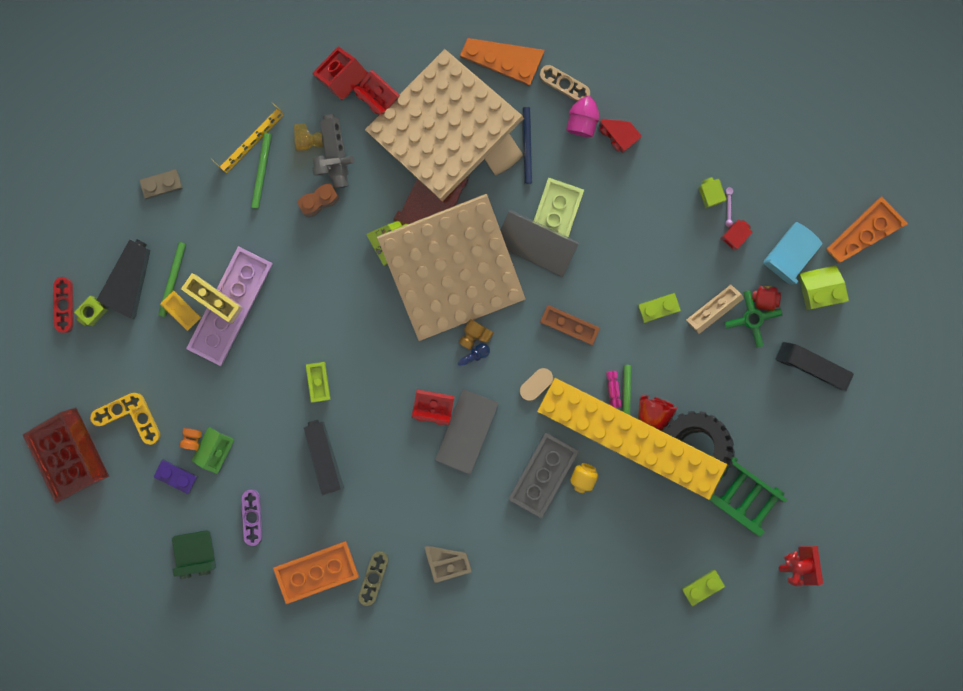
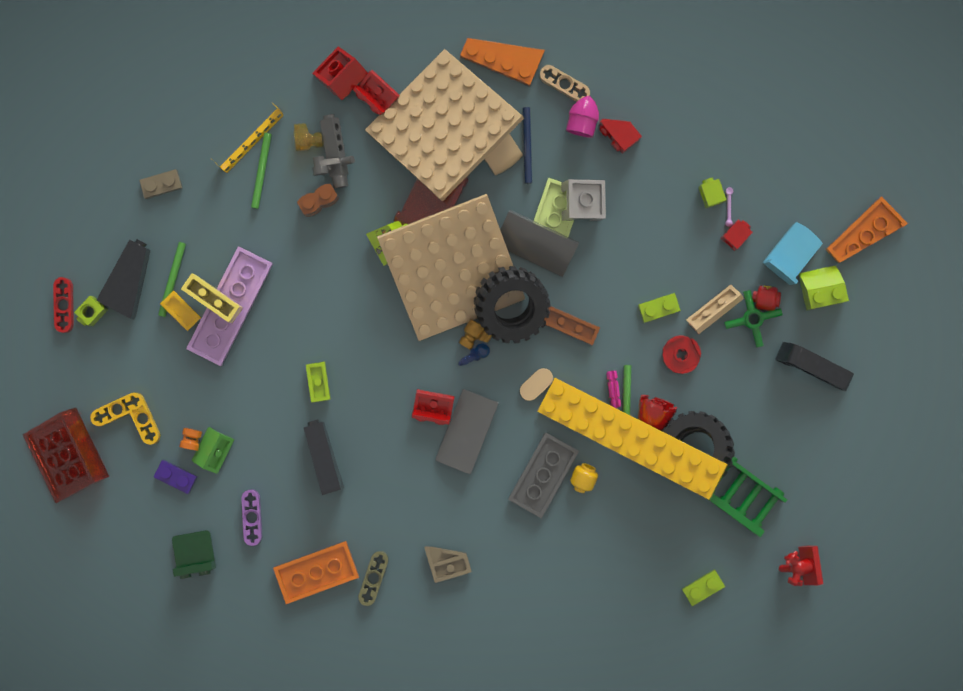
(522, 325): none -> black tyre
(584, 200): none -> light grey panel
(676, 364): none -> red plate

